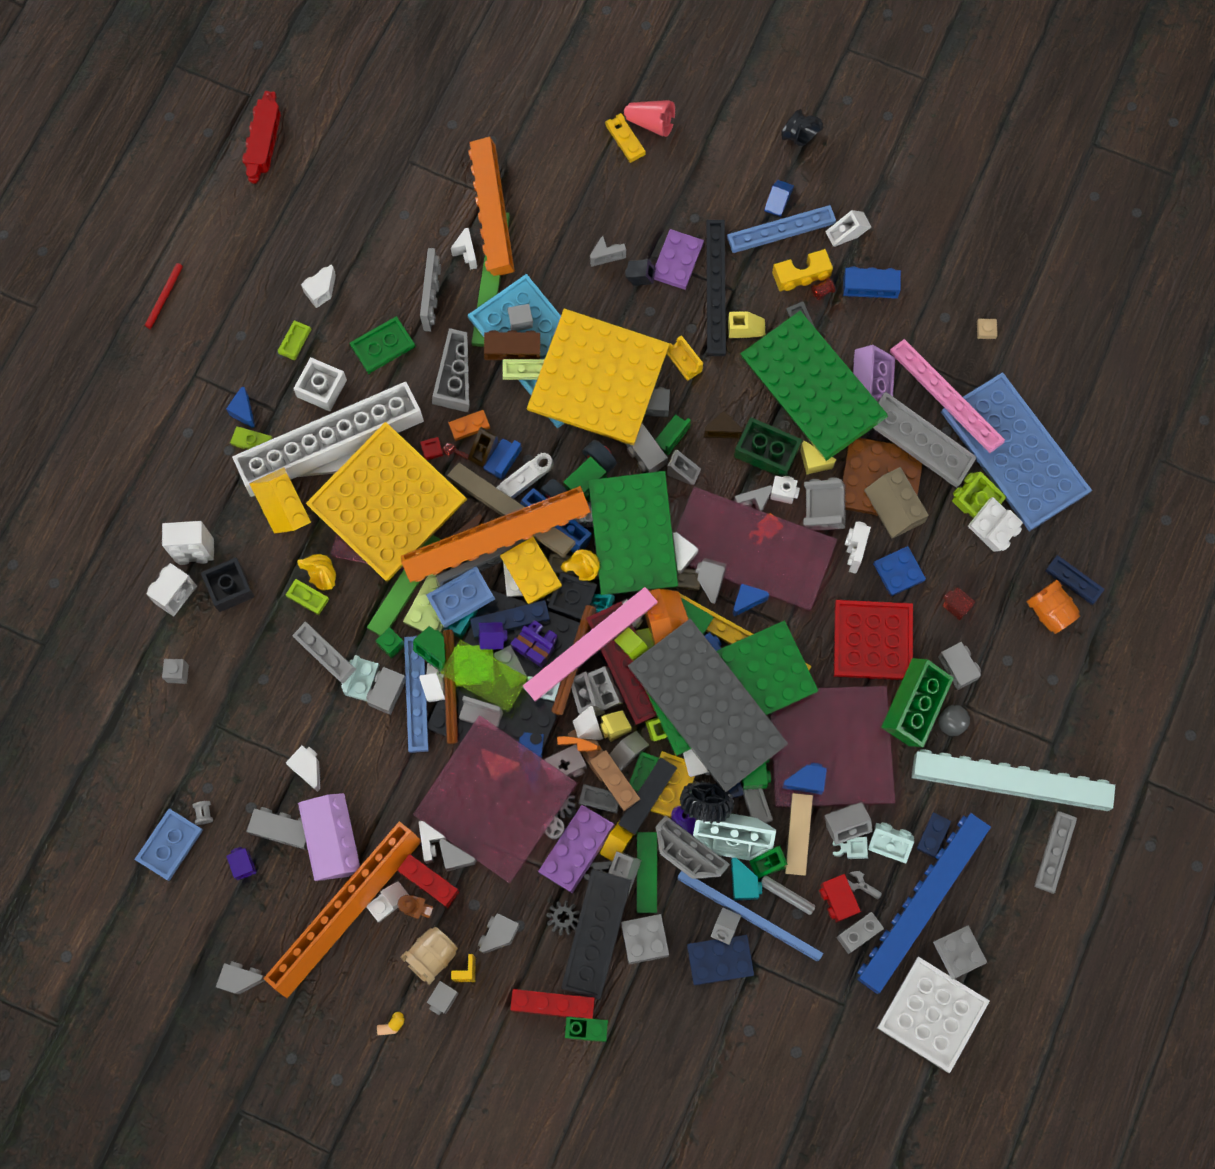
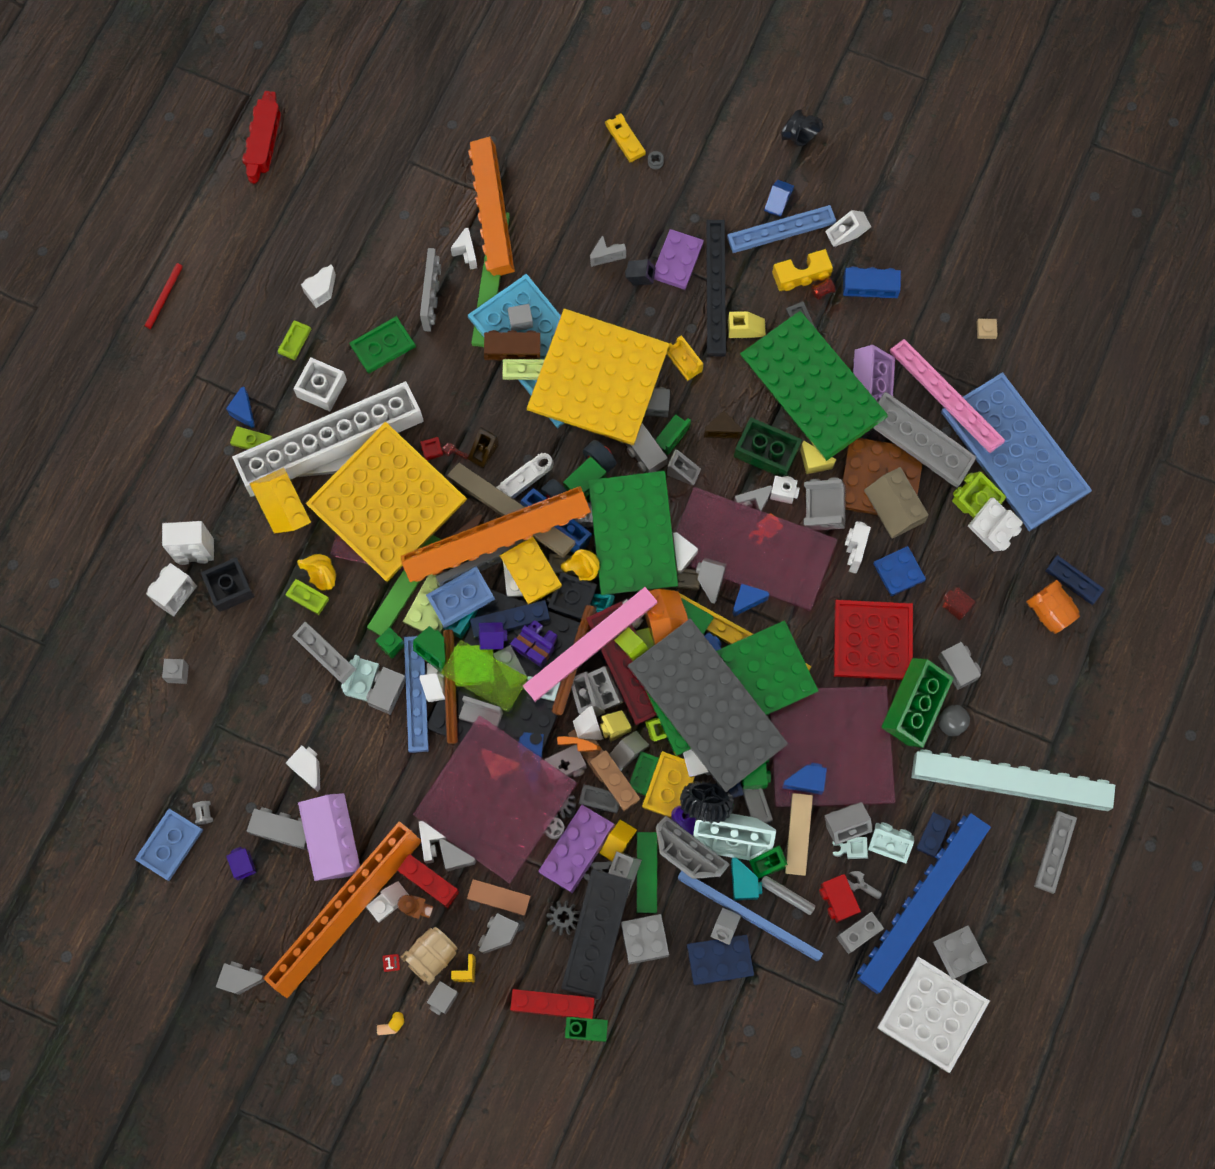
(391, 963): none -> red sticker
(452, 379): light grey wedge -> none
(468, 425): orange plate -> none
(498, 897): none -> nougat tile
(503, 458): blue panel -> none
(648, 796): black tile -> none
(652, 115): coral cone -> none
(654, 155): none -> dark grey bush

